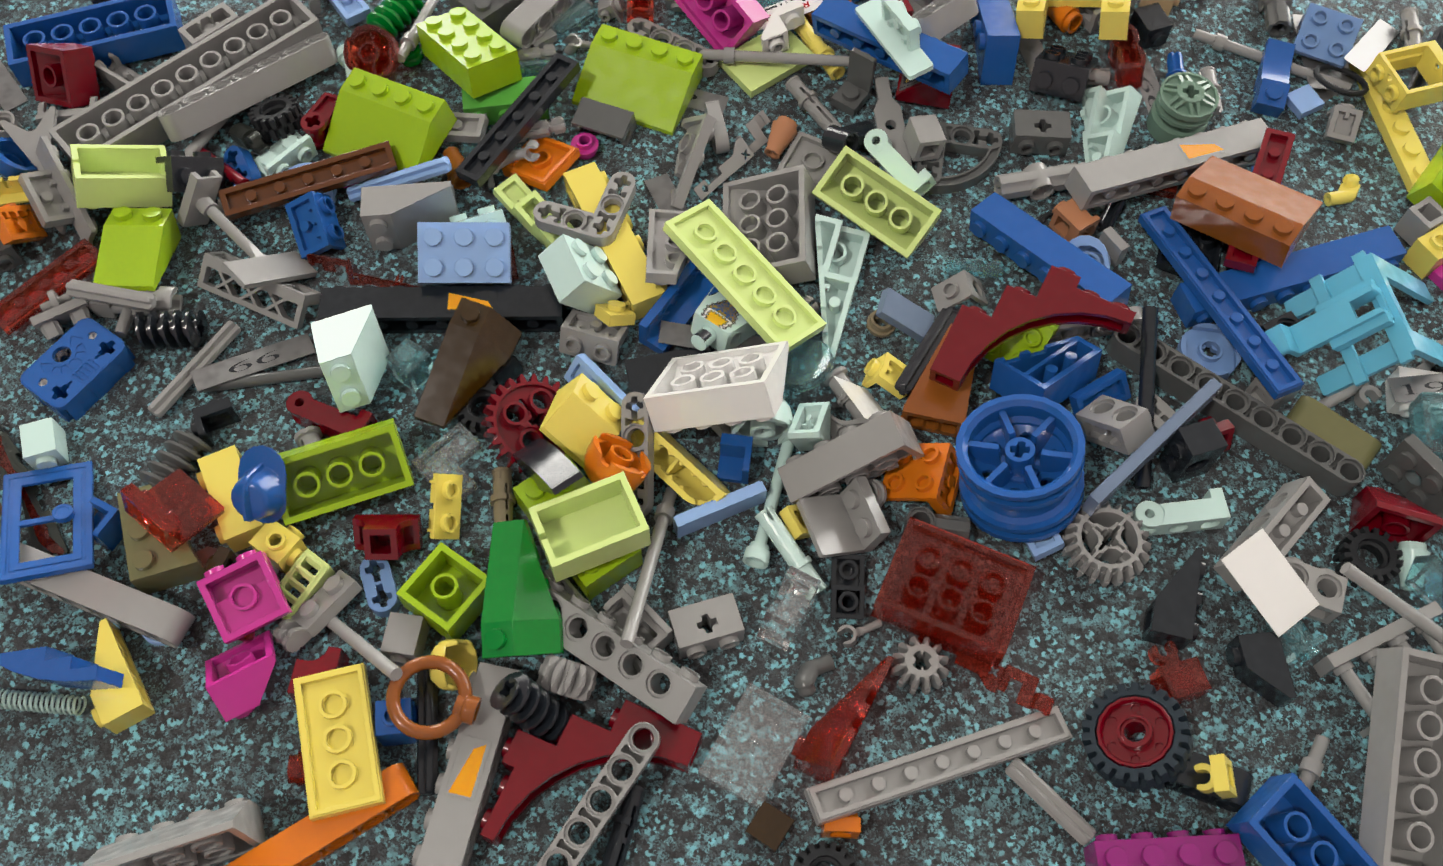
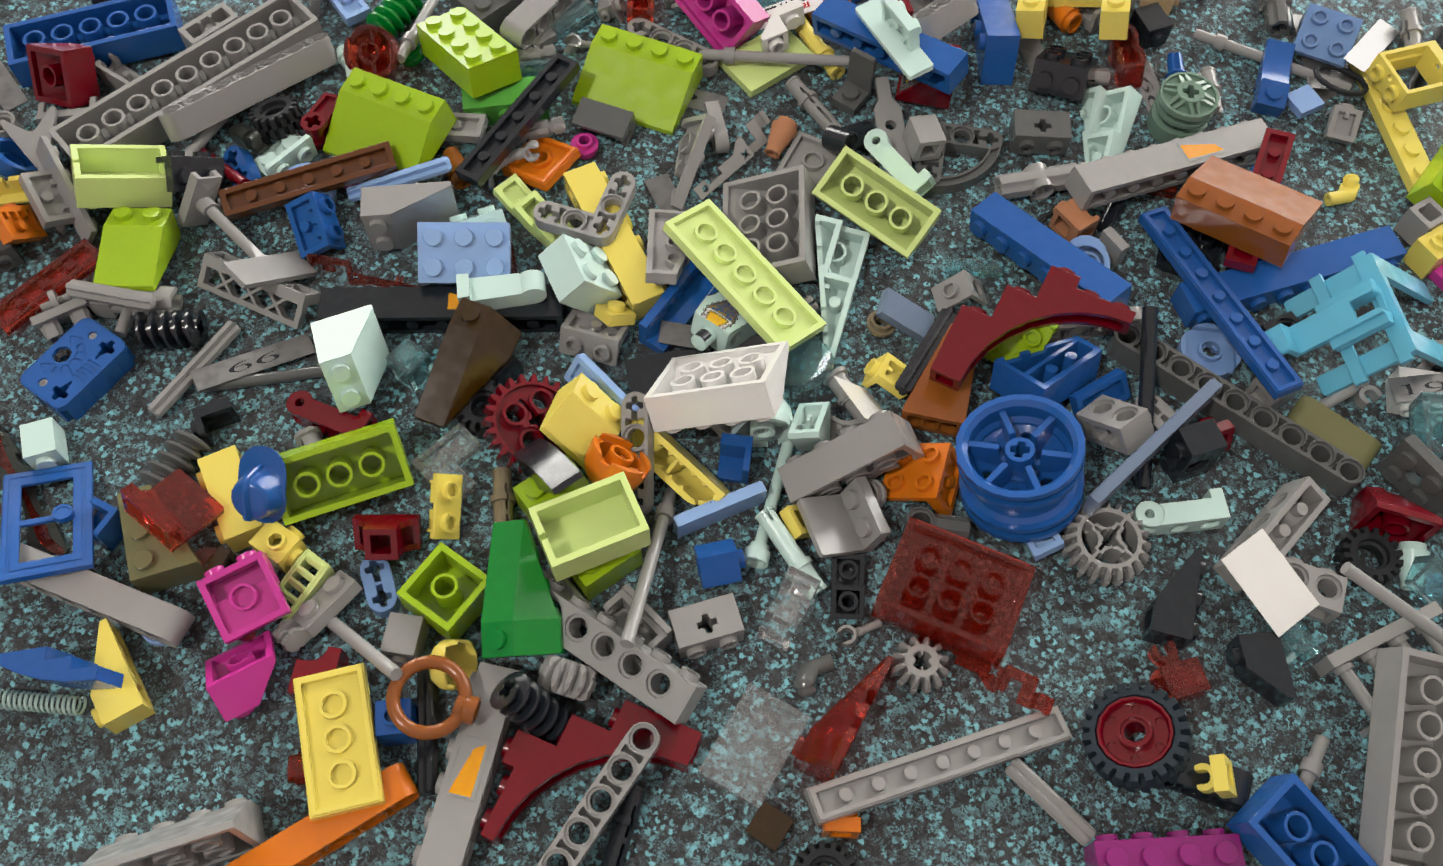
(503, 290): none -> light aqua leg
(719, 563): none -> blue brick

